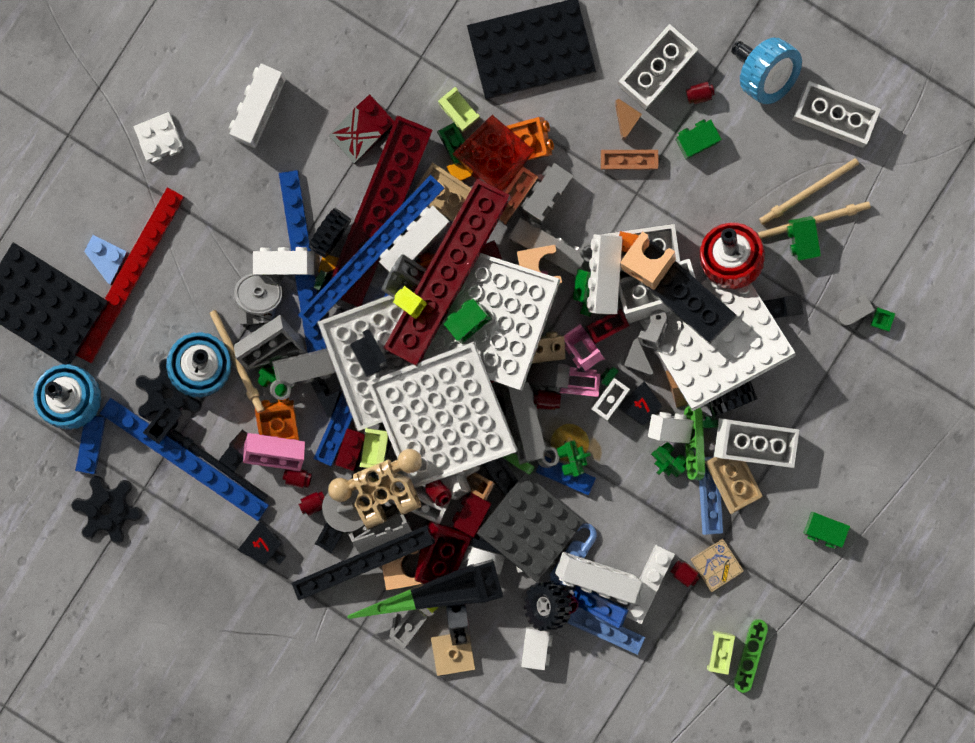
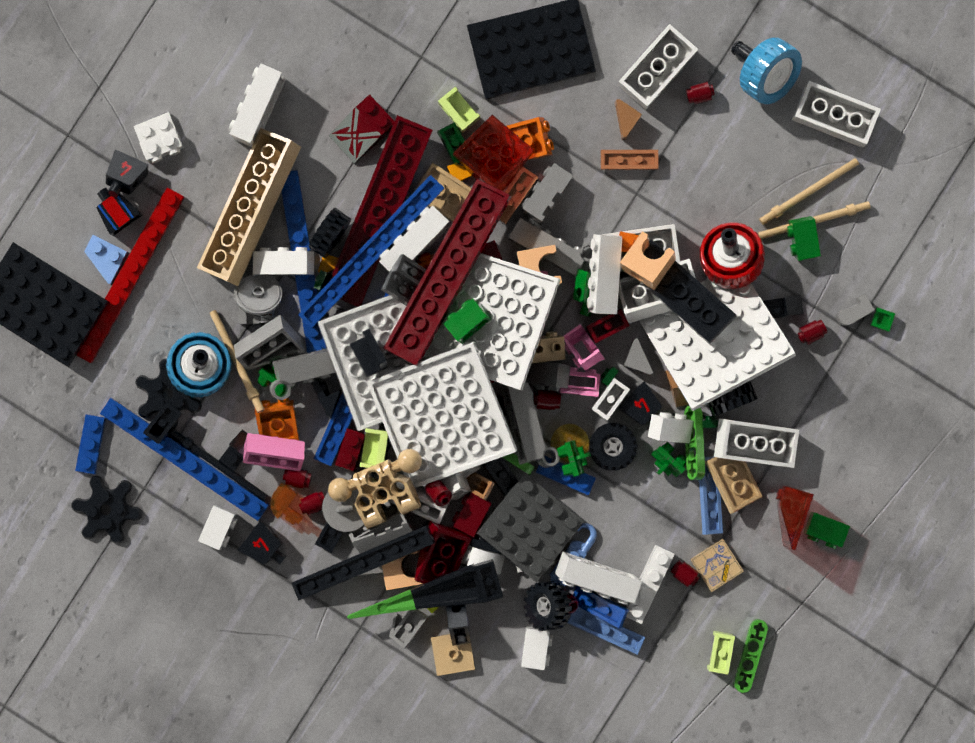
(67, 396): dark azure wheel -> none
(116, 212): none -> torso
(125, 174): none -> black torso
(217, 527): none -> white brick
(249, 206): none -> tan brick
(281, 504): none -> clear orange brick
(409, 302): neon yellow brick -> none
(621, 448): none -> black wheel
(656, 330): light grey leg -> none
(698, 139): green brick -> none
(792, 512): none -> clear red slope
(812, 332): none -> dark red brick

